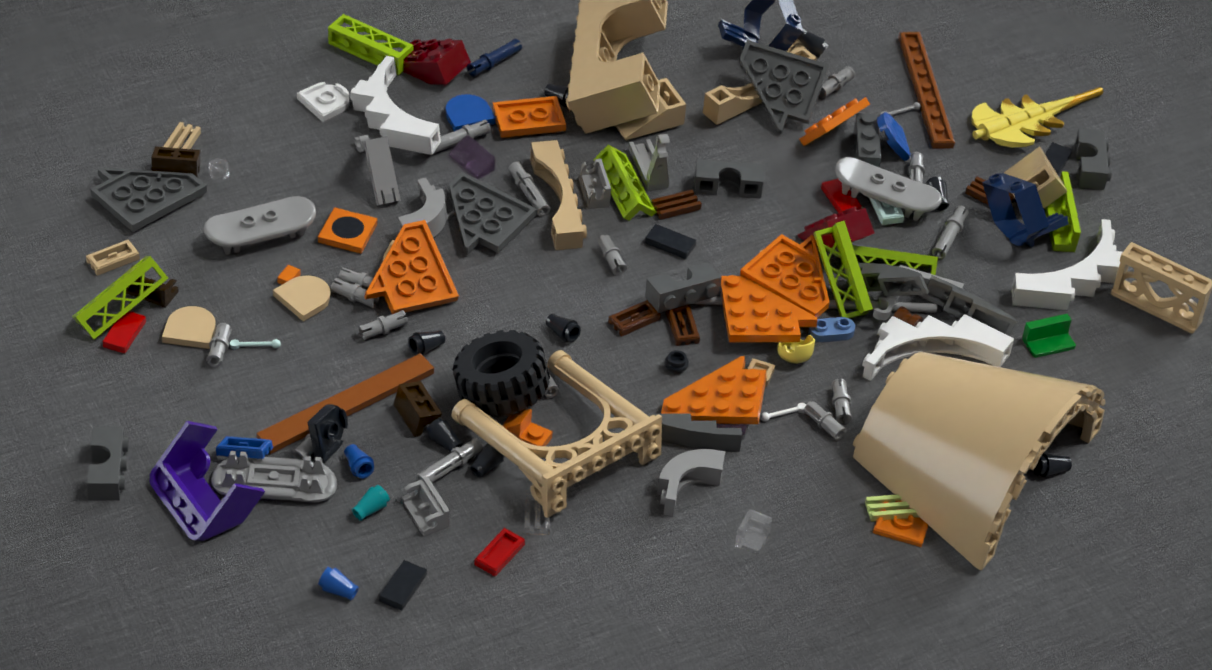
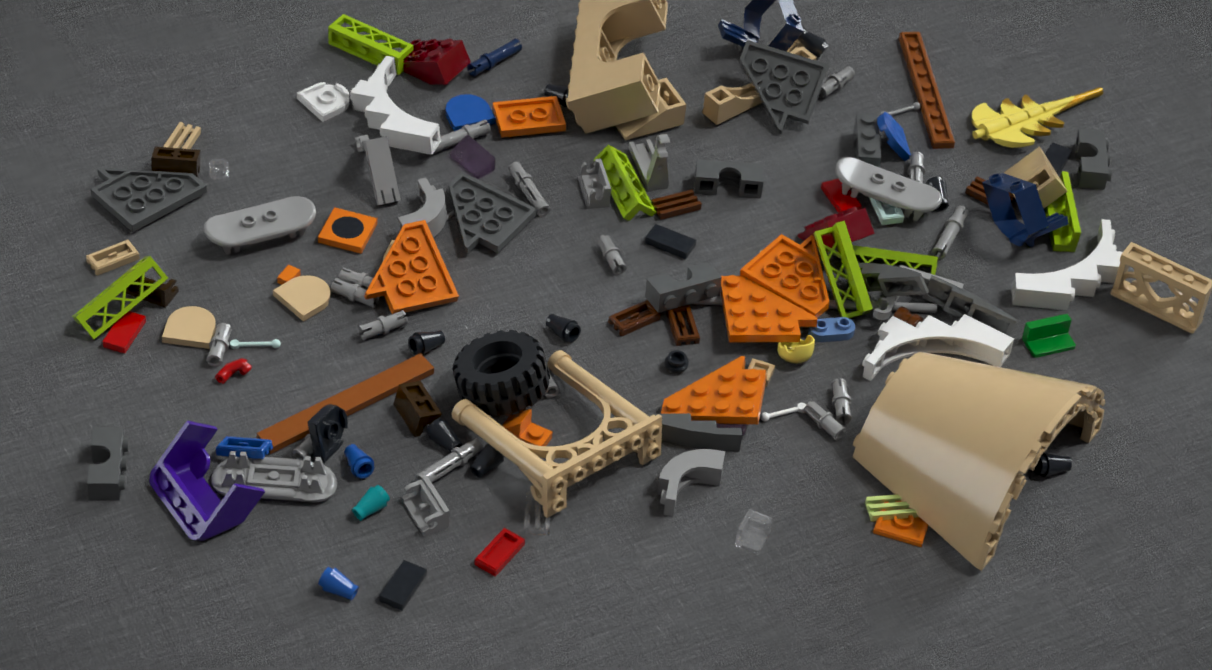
(230, 368): none -> red arm
(548, 164): tan arch -> none
(828, 122): orange plate -> none

